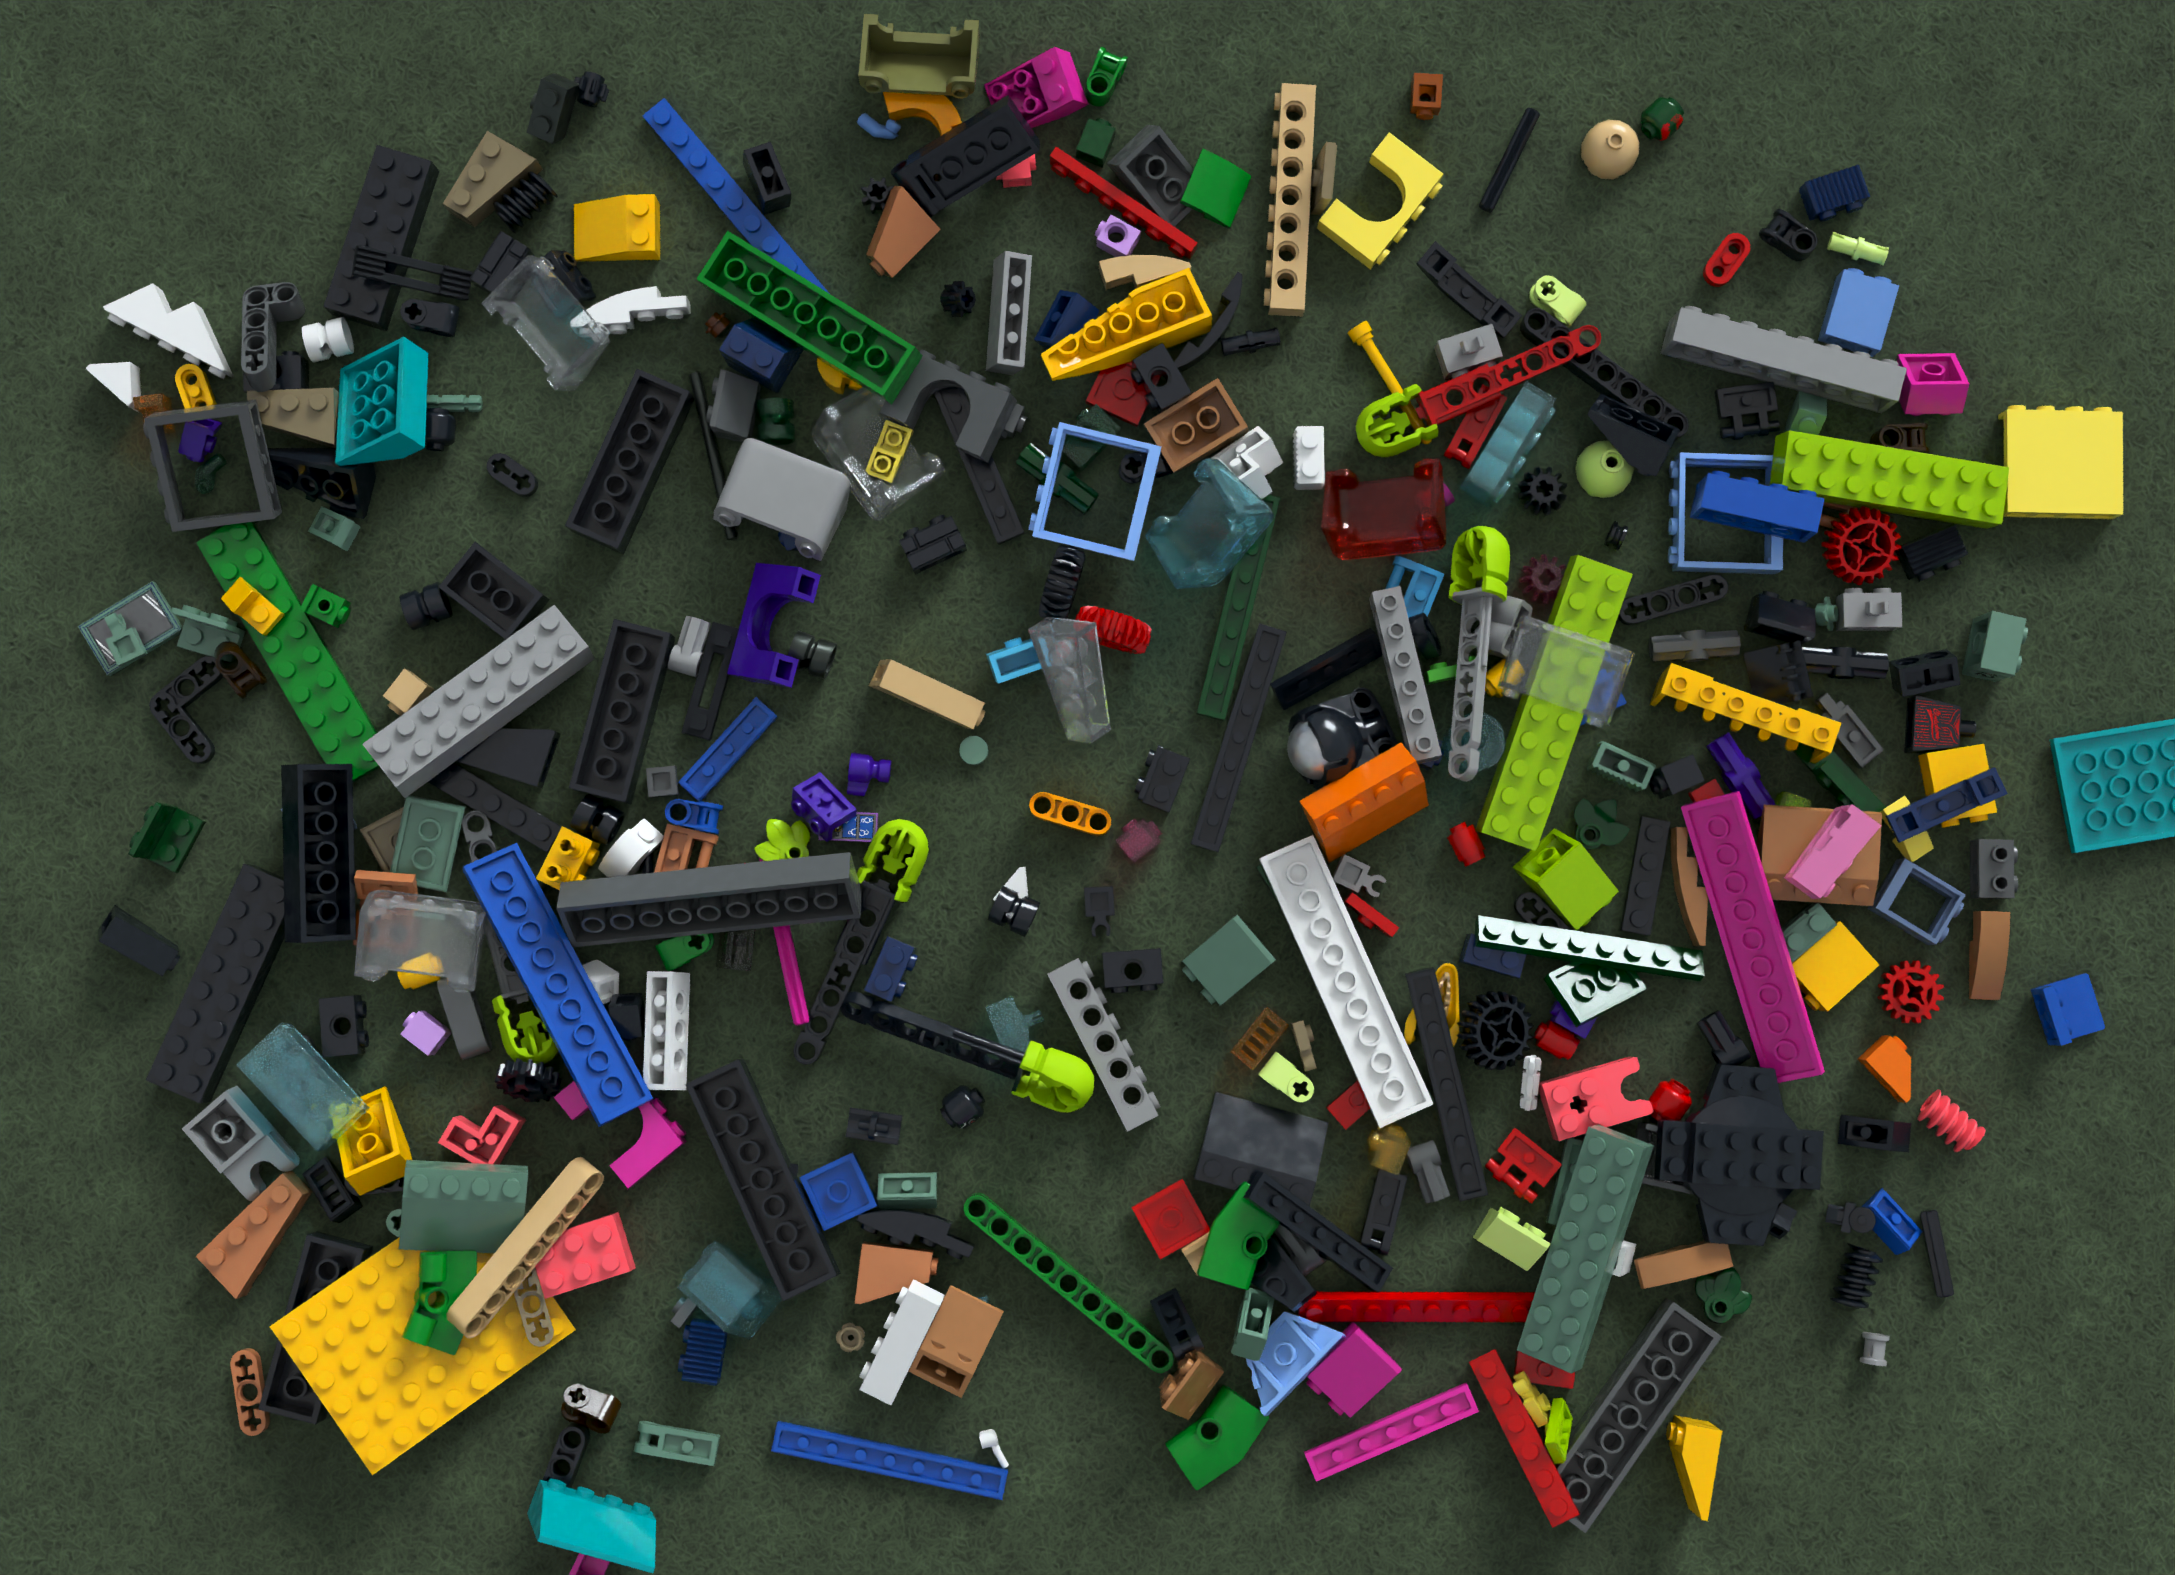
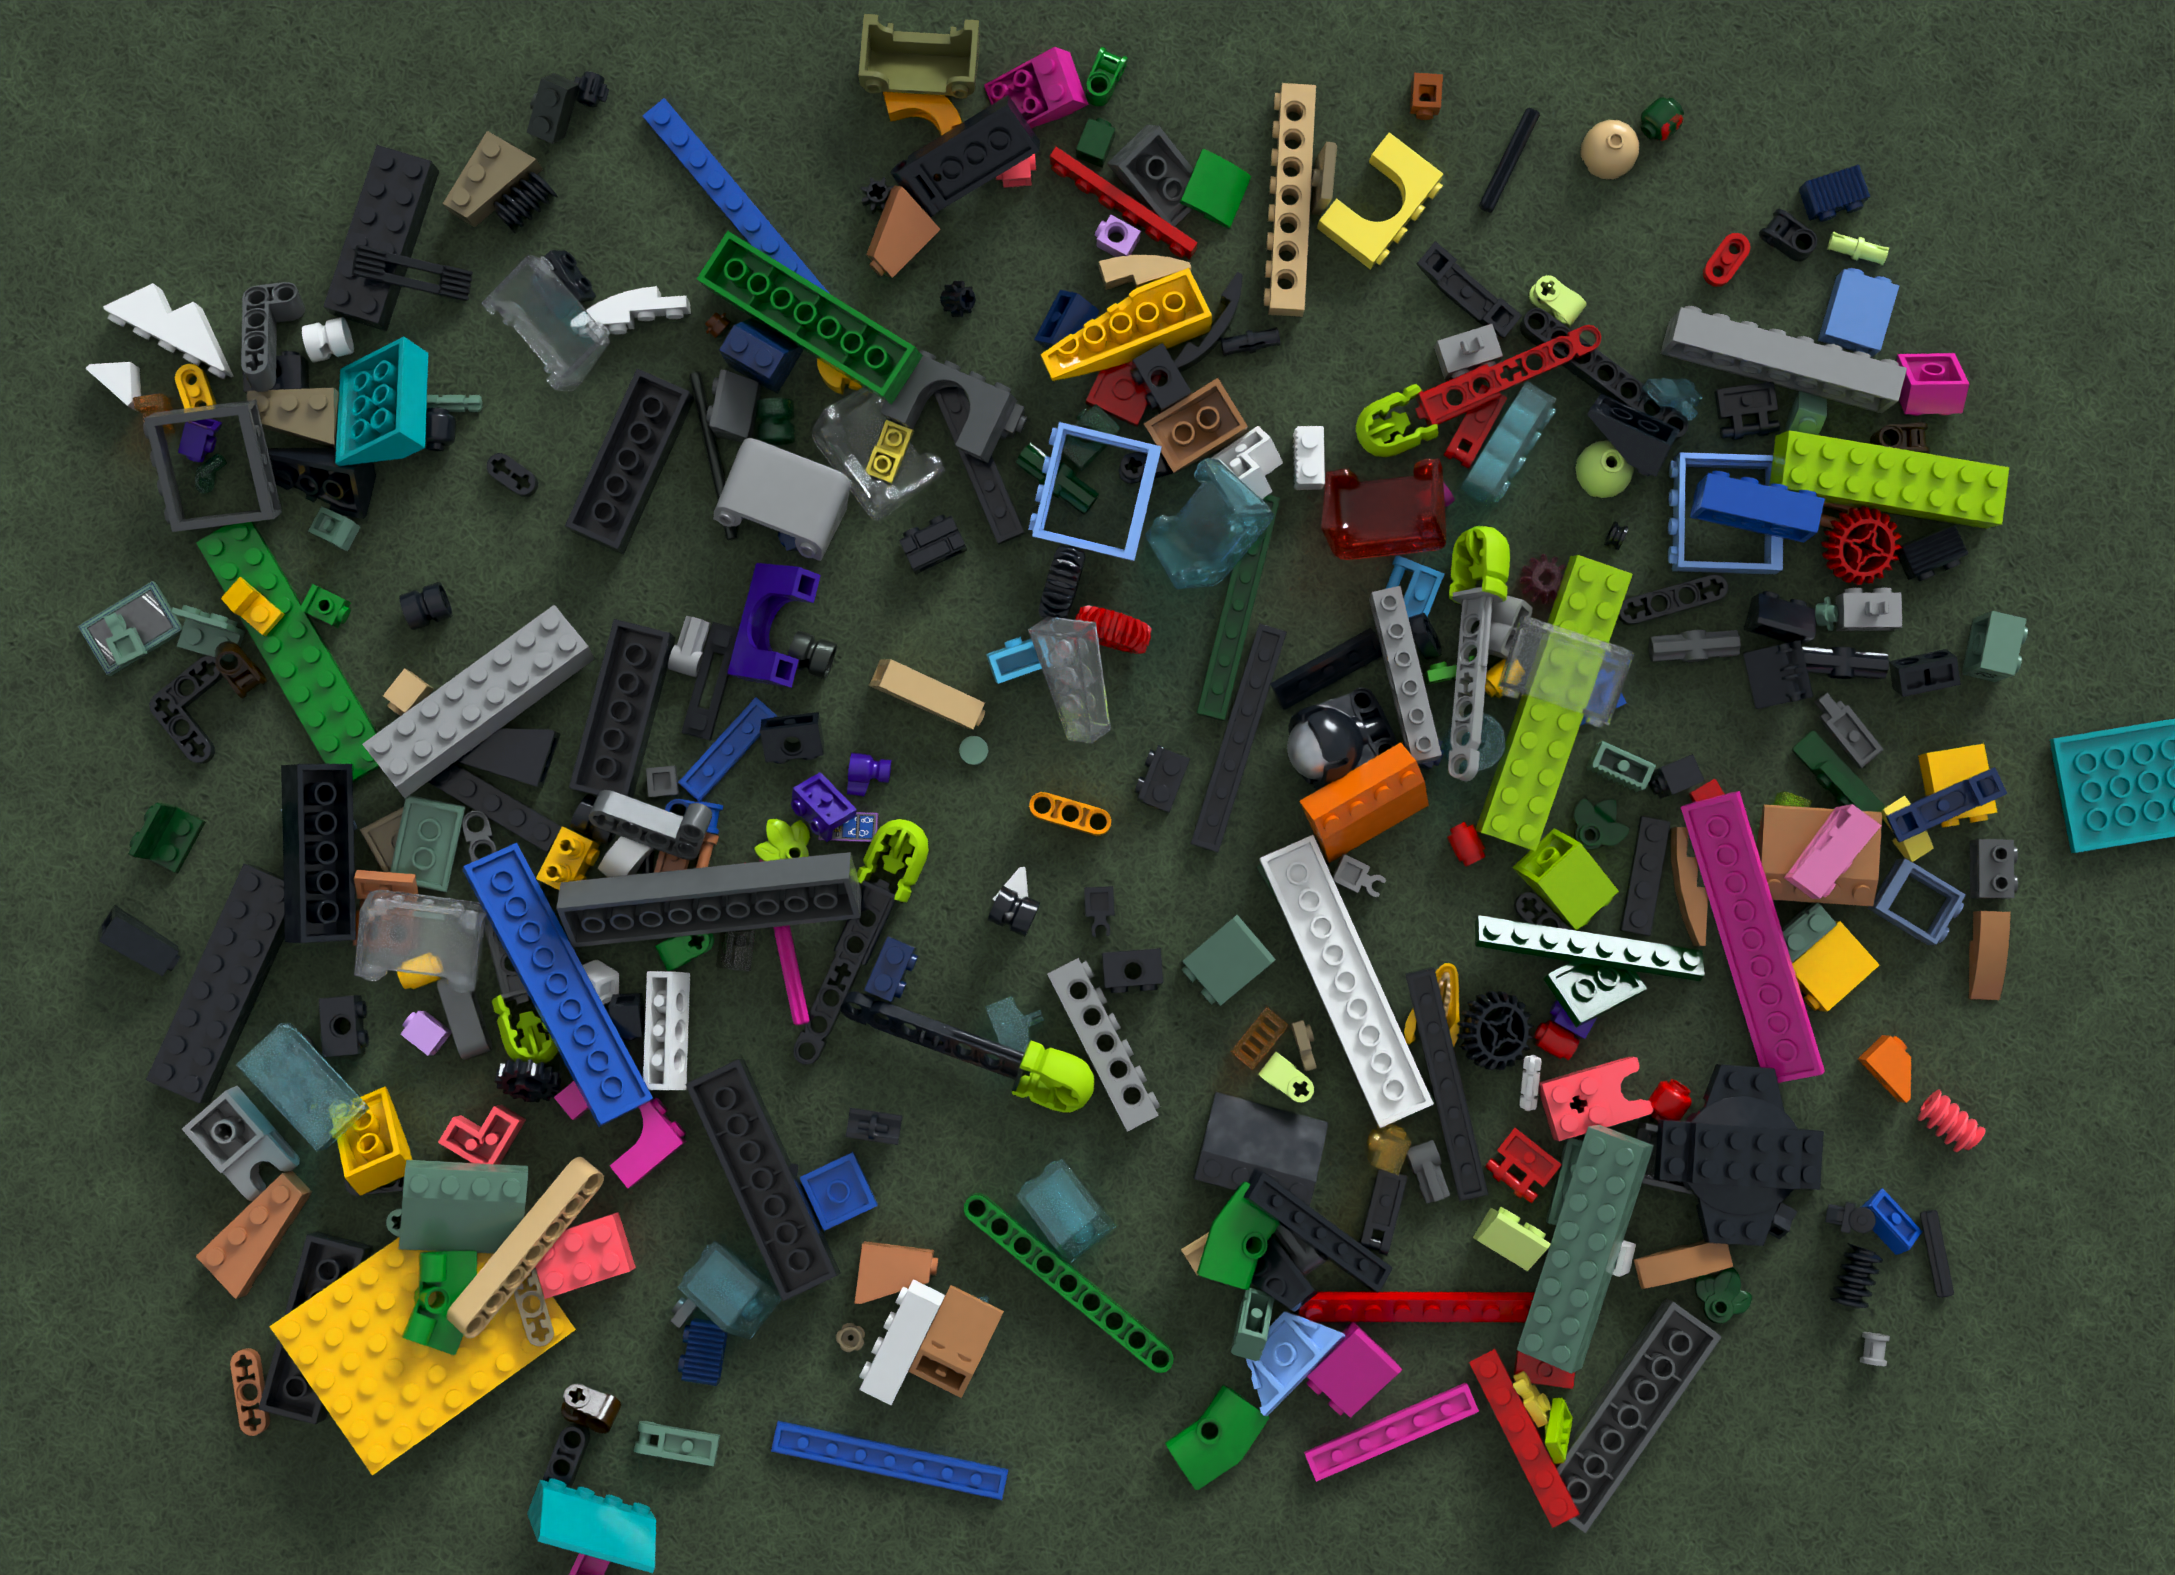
(352, 1202): black slope -> none
(435, 318): black piece -> none
(493, 592): black brick -> none
(499, 262): black brick -> none
(617, 229): yellow slope -> none
(652, 825): none -> dark grey beam
(767, 178): black brick -> none
(802, 726): none -> black brick
(878, 130): medium blue arm -> none
(904, 1224): black slope -> none
(907, 1190): sand green slope -> none
(962, 1106): black head -> none
(989, 1439): white hand -> none
(1009, 313): light grey brick -> none
(1065, 1210): none -> clear light blue slope
(1138, 839): clear pink brick -> none
(1171, 1218): red plate -> none
(1176, 1323): black plate -> none
(1190, 1384): medium nougat slope -> none
(1349, 1105): red plate -> none
(1363, 336): yellow piece -> none
(1369, 916): red plate -> none
(1493, 960): dark blue brick -> none
(1538, 500): black gear -> none
(1674, 393): none -> clear light blue plate
(1695, 1454): yellow slope -> none
(1725, 1046): black piece -> none
(1740, 774): dark purple piece -> none
(1742, 707): yellow window -> none
(1874, 1133): black slope -> none
(1903, 982): red gear -> none
(1934, 725): black torso -> none
(2063, 462): light yellow panel -> none
(2068, 1009): blue bracket -> none

